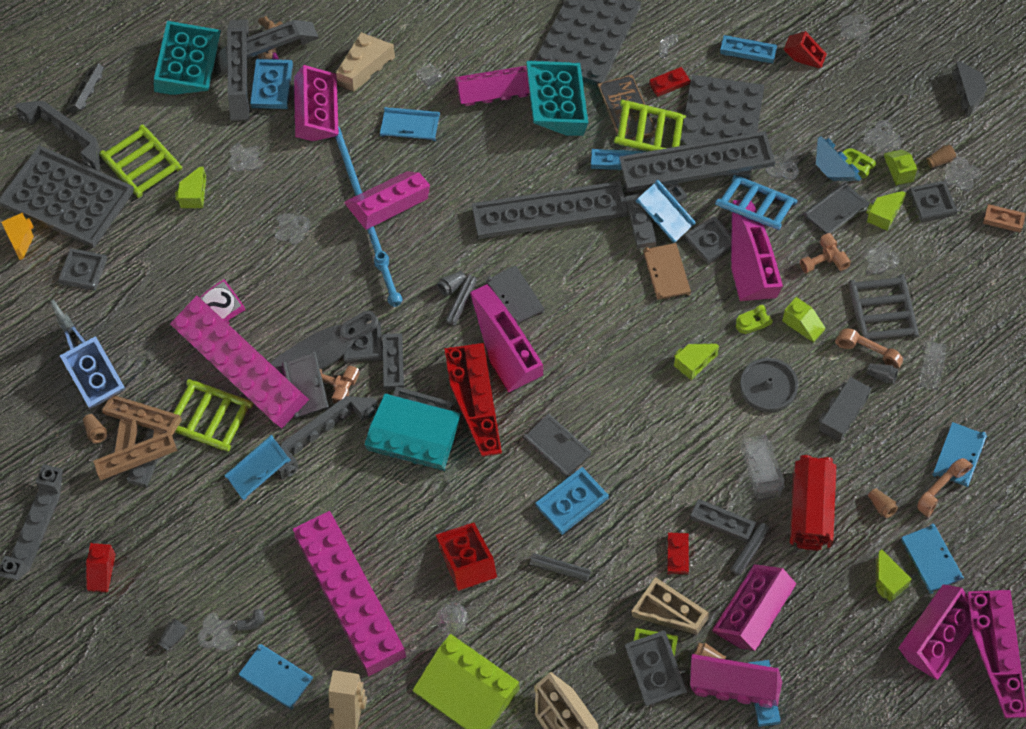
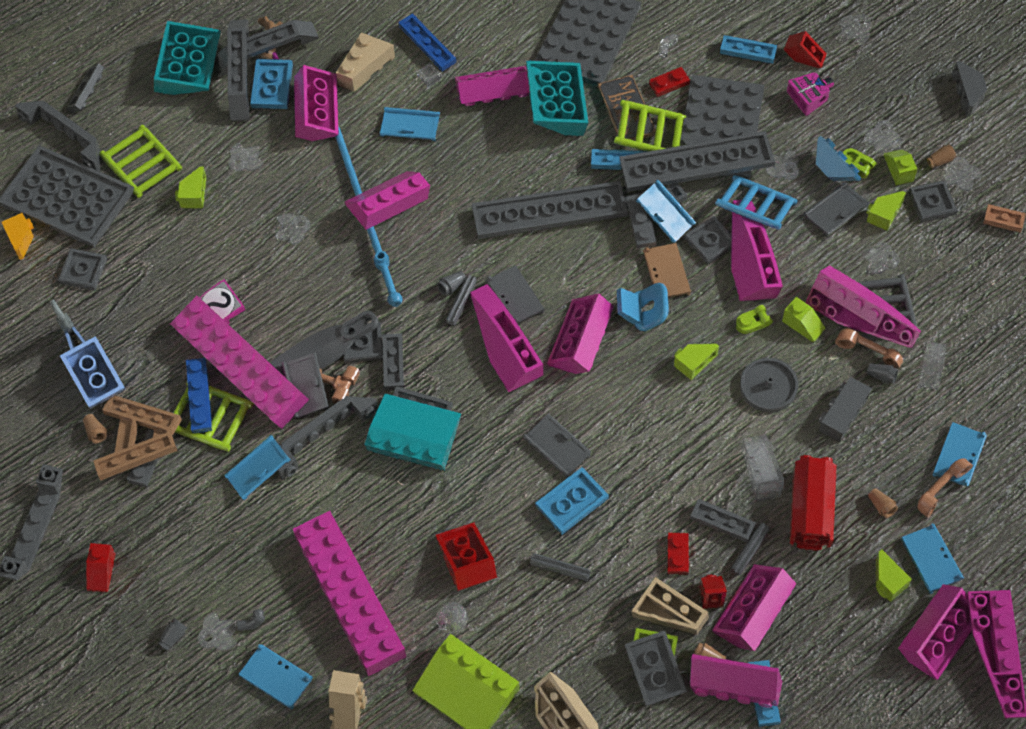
(199, 395): none -> blue plate
(427, 42): none -> blue plate
(473, 392): red wedge -> none
(581, 334): none -> dark pink slope
(630, 306): none -> dark azure piece
(712, 591): none -> red slope
(809, 91): none -> dark pink torso
(829, 254): nougat bar -> none
(859, 308): none -> dark pink wedge

